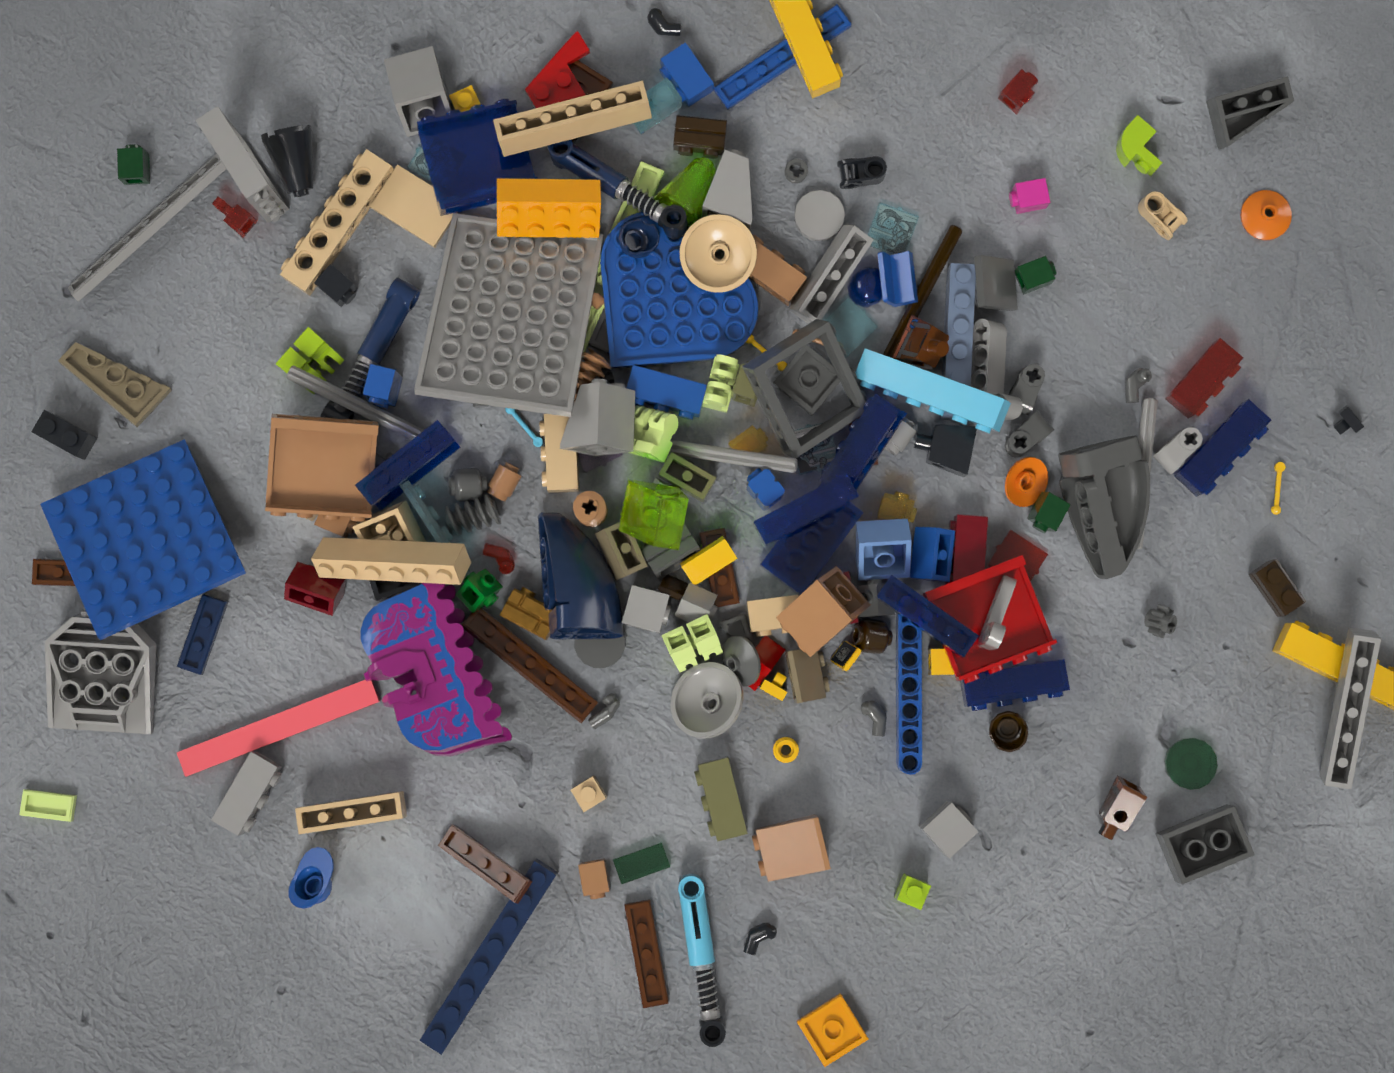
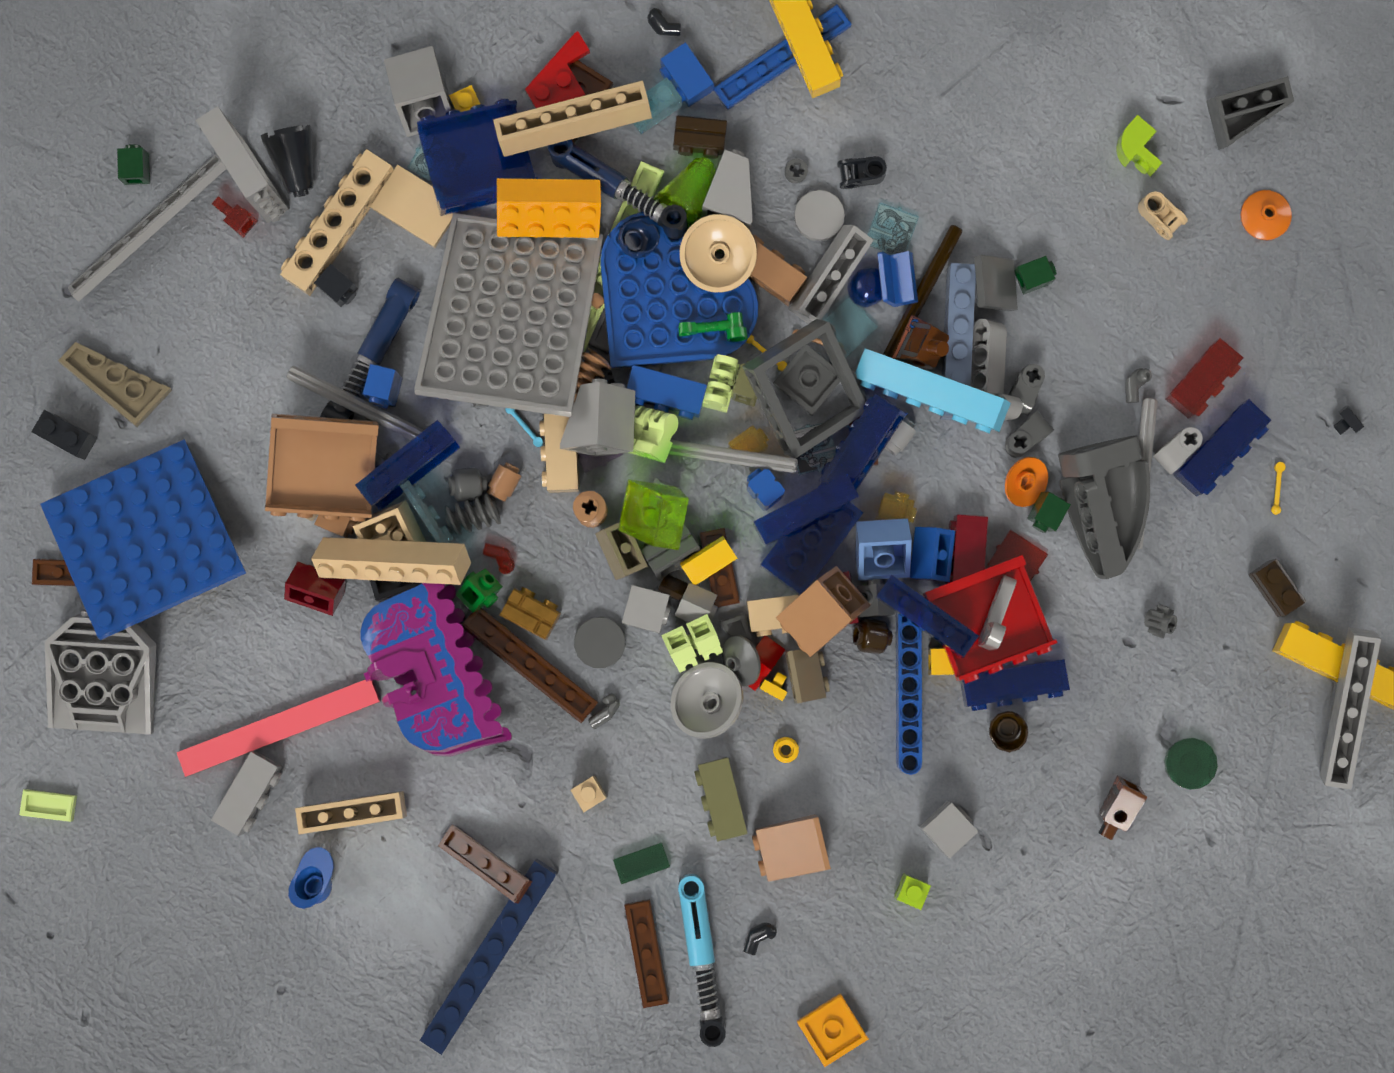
(202, 634): dark blue tile -> none
(311, 349): lime legs -> none
(576, 583): dark blue panel -> none
(594, 878): medium nougat brick -> none
(687, 477): olive brick -> none
(733, 326): none -> green brick
(845, 655): slope -> none
(878, 716): dark grey arm -> none
(948, 447): black torso -> none
(1018, 91): clear red brick -> none
(1029, 196): dark pink brick -> none
(1204, 844): dark grey brick -> none

